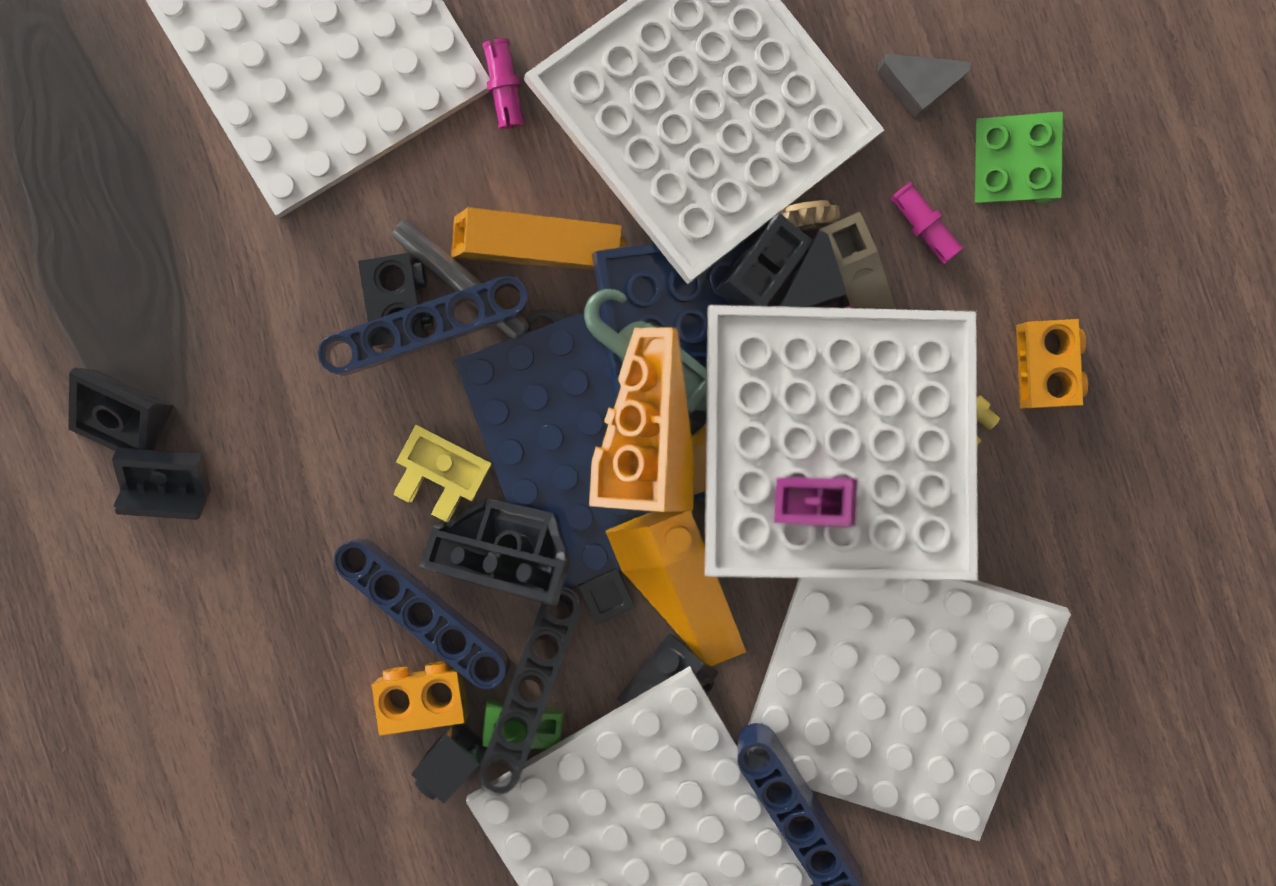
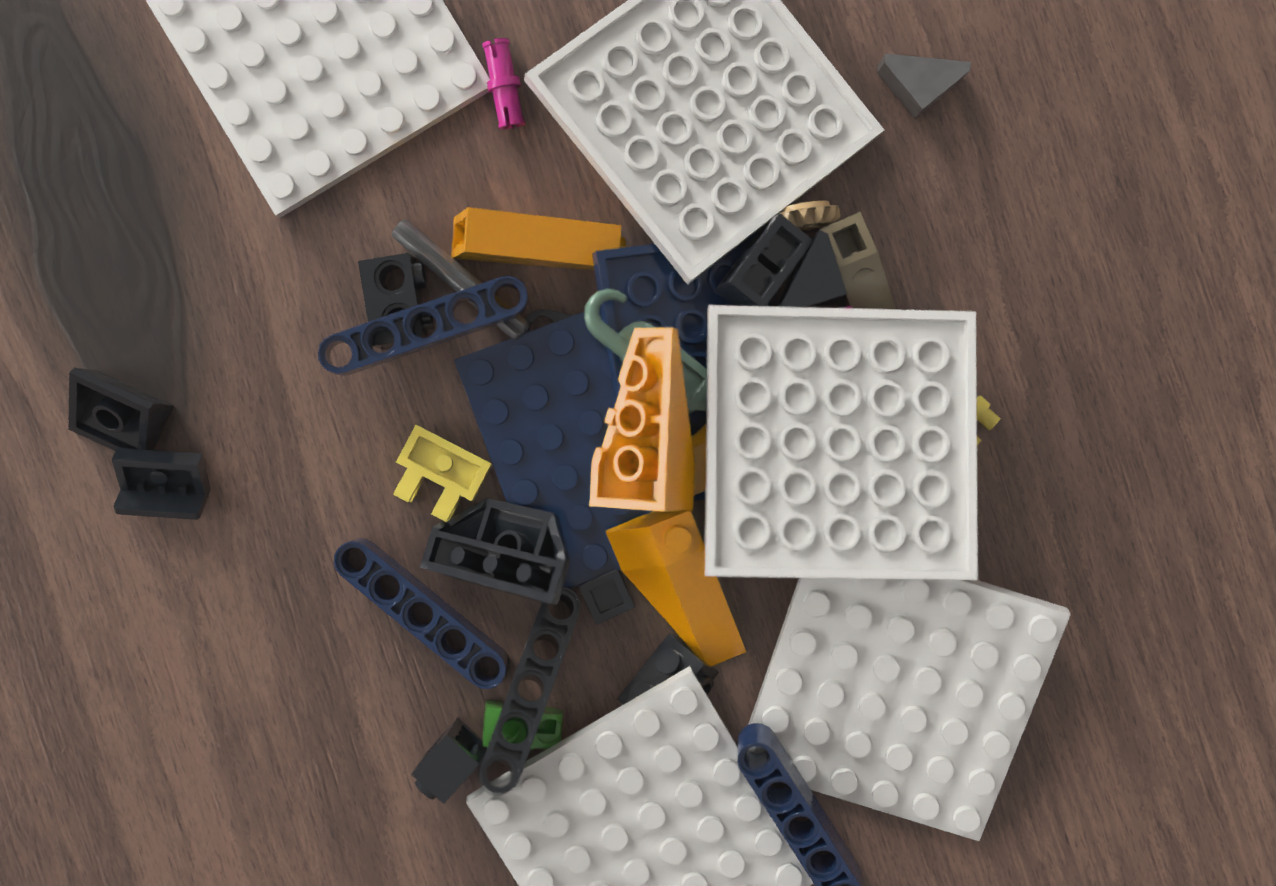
(423, 708): light orange brick -> none
(816, 502): magenta slope -> none
(926, 223): dark pink pin -> none
(1019, 158): bright green hinge -> none
(1038, 364): light orange brick -> none

